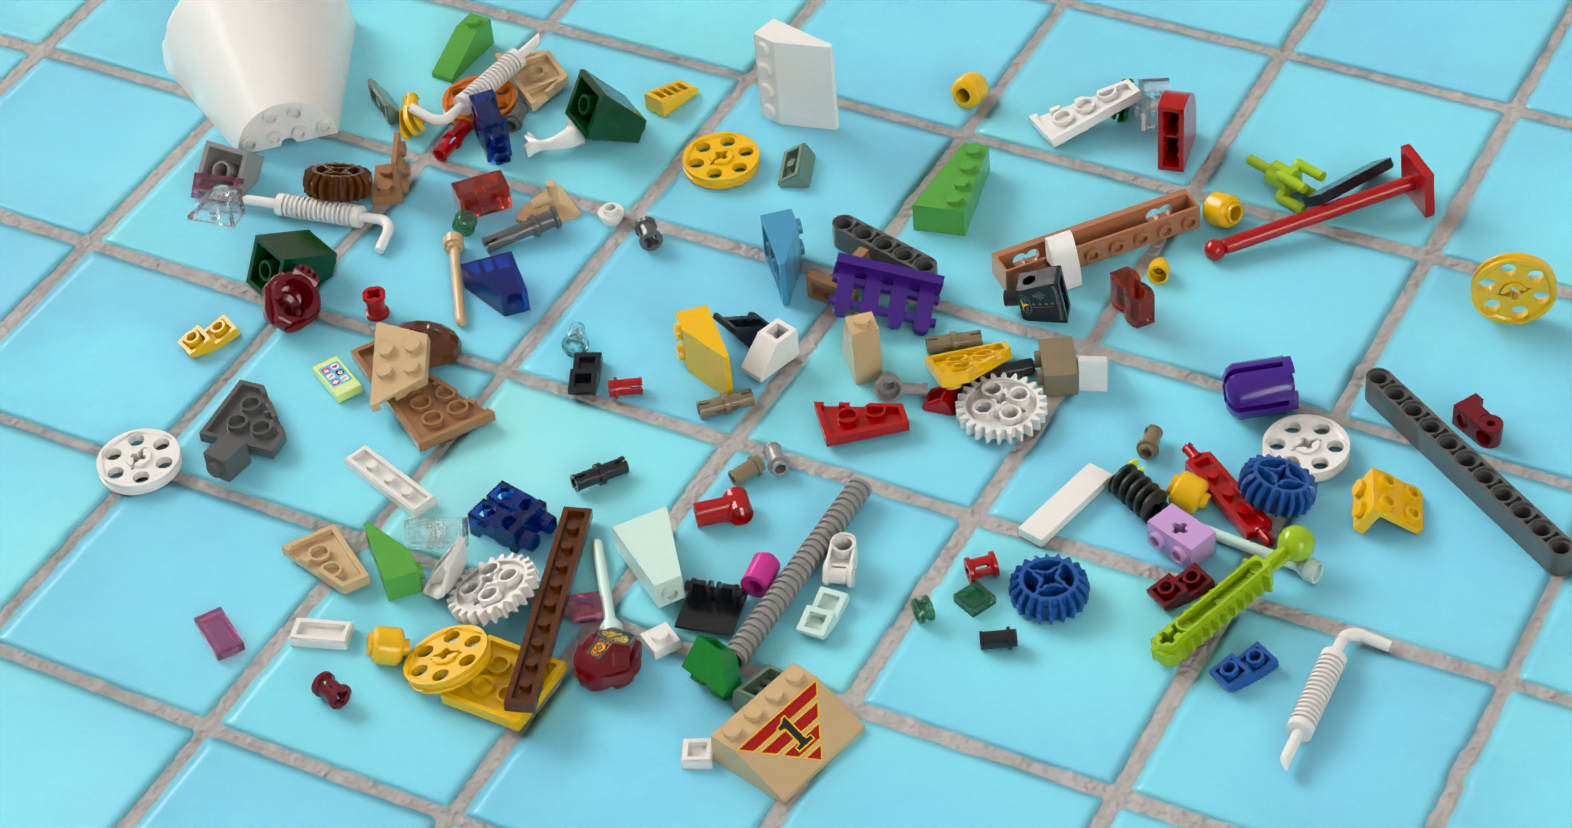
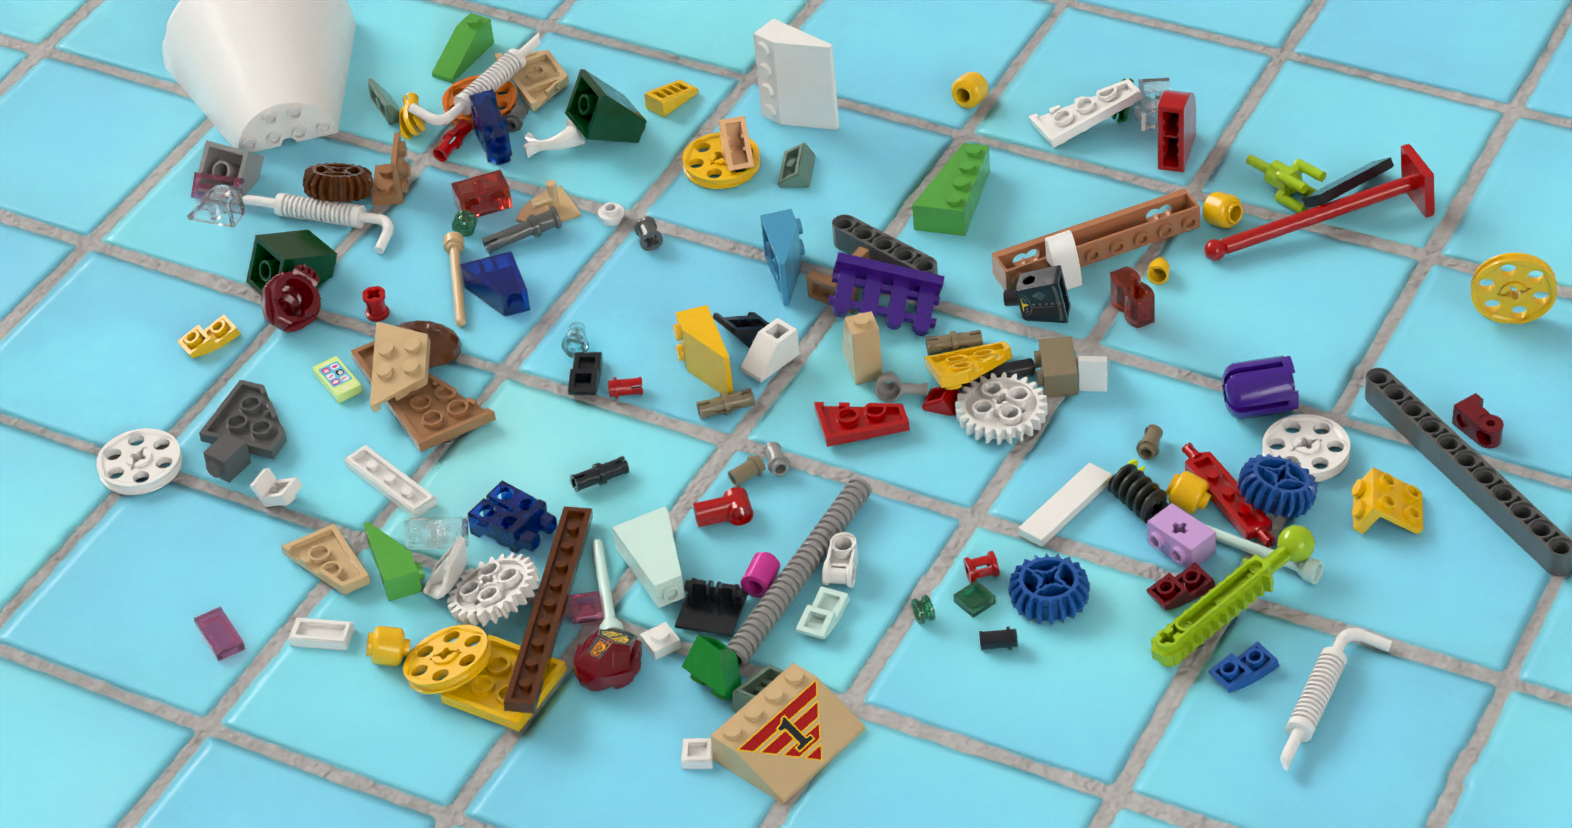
(273, 491): none -> white bracket
(331, 690): dark red bush -> none
(735, 143): none -> light nougat slope

